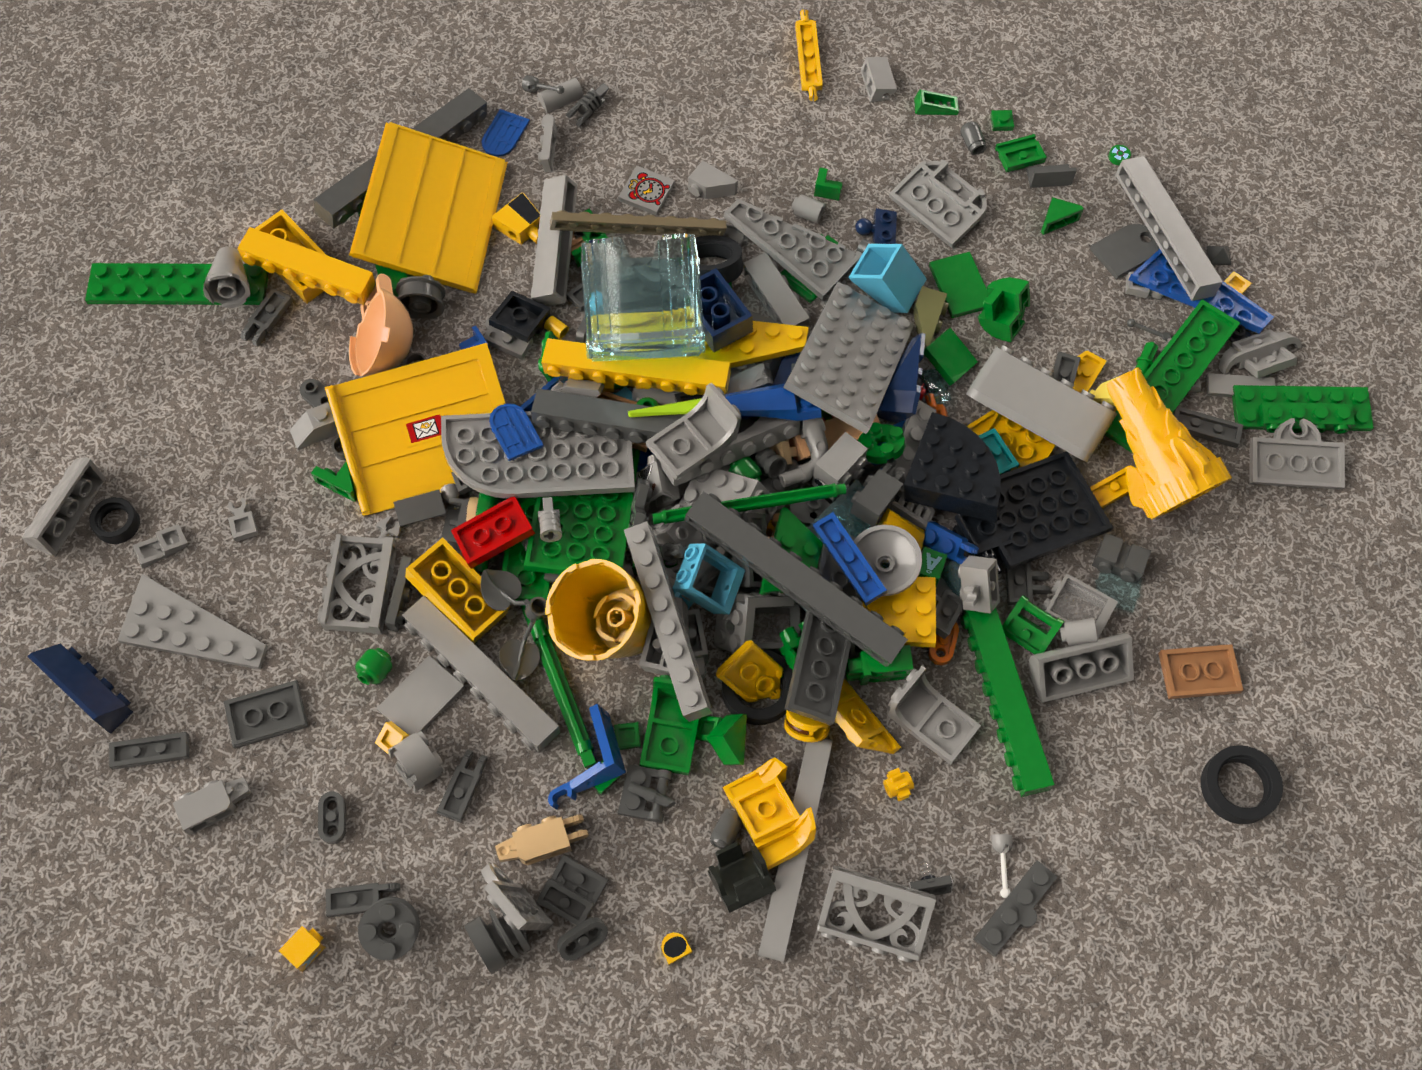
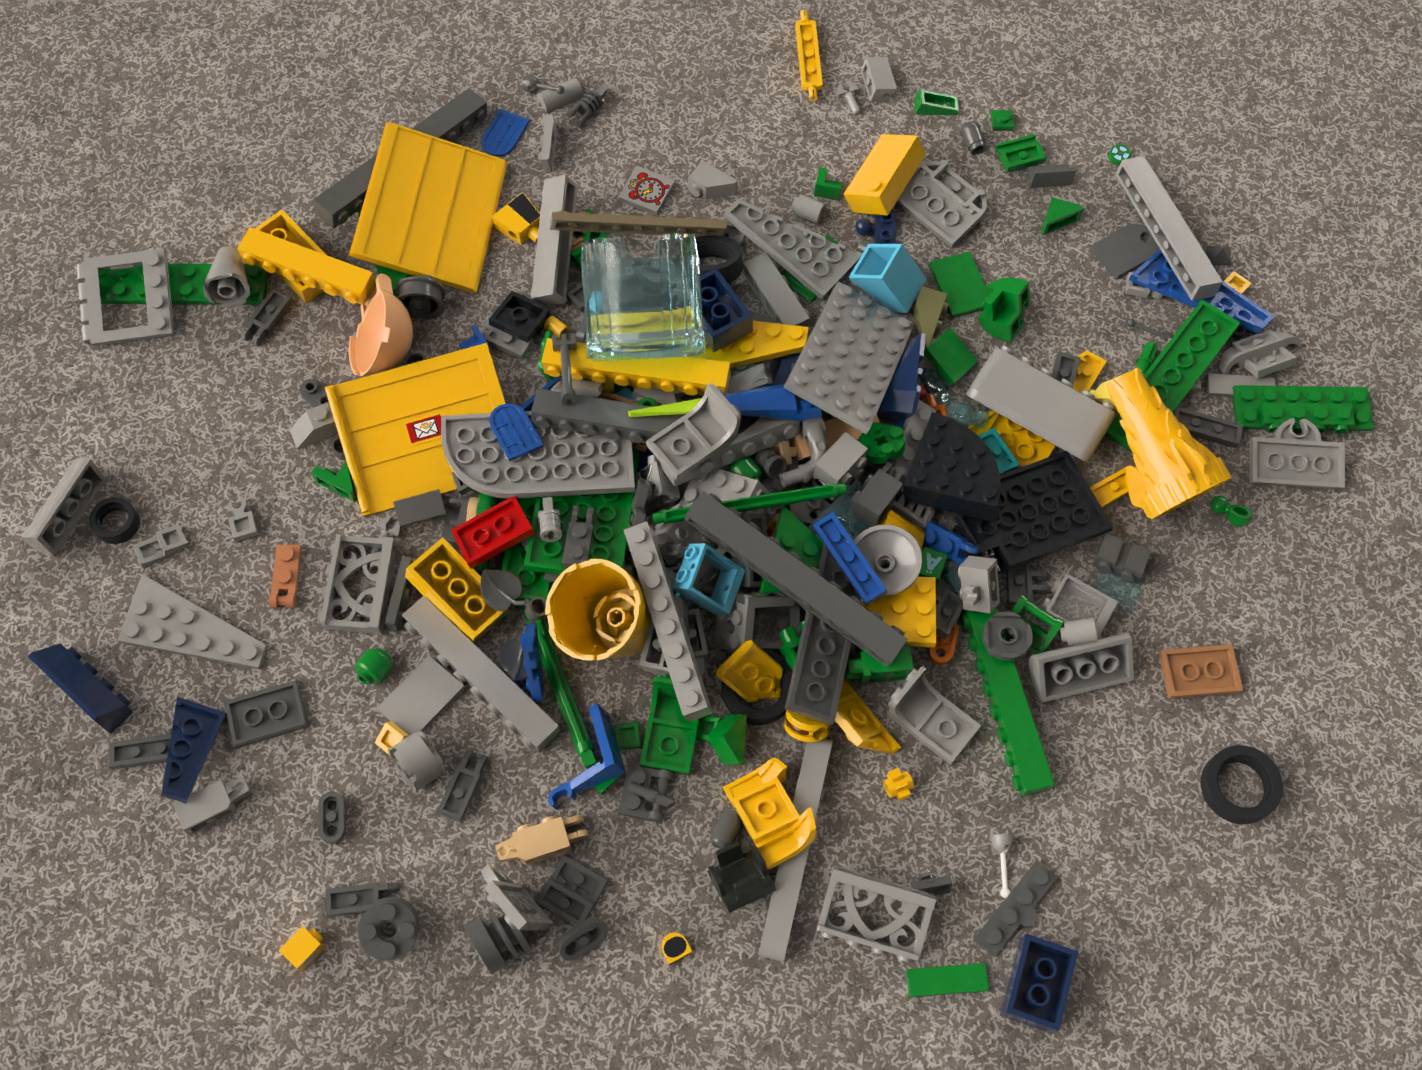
(156, 291): none -> light grey hinge
(190, 743): none -> dark blue wing
(285, 576): none -> nougat plate
(449, 491): light grey hinge -> none
(532, 662): none -> blue wing
(564, 347): none -> dark grey hinge
(578, 538): none -> dark grey hinge
(849, 96): none -> light grey bar
(884, 174): none -> yellow brick
(947, 980): none -> green tile
(963, 413): none -> clear light blue plate
(1016, 627): none -> dark grey plate
(1039, 983): none -> dark blue brick
(1236, 514): none -> green plate

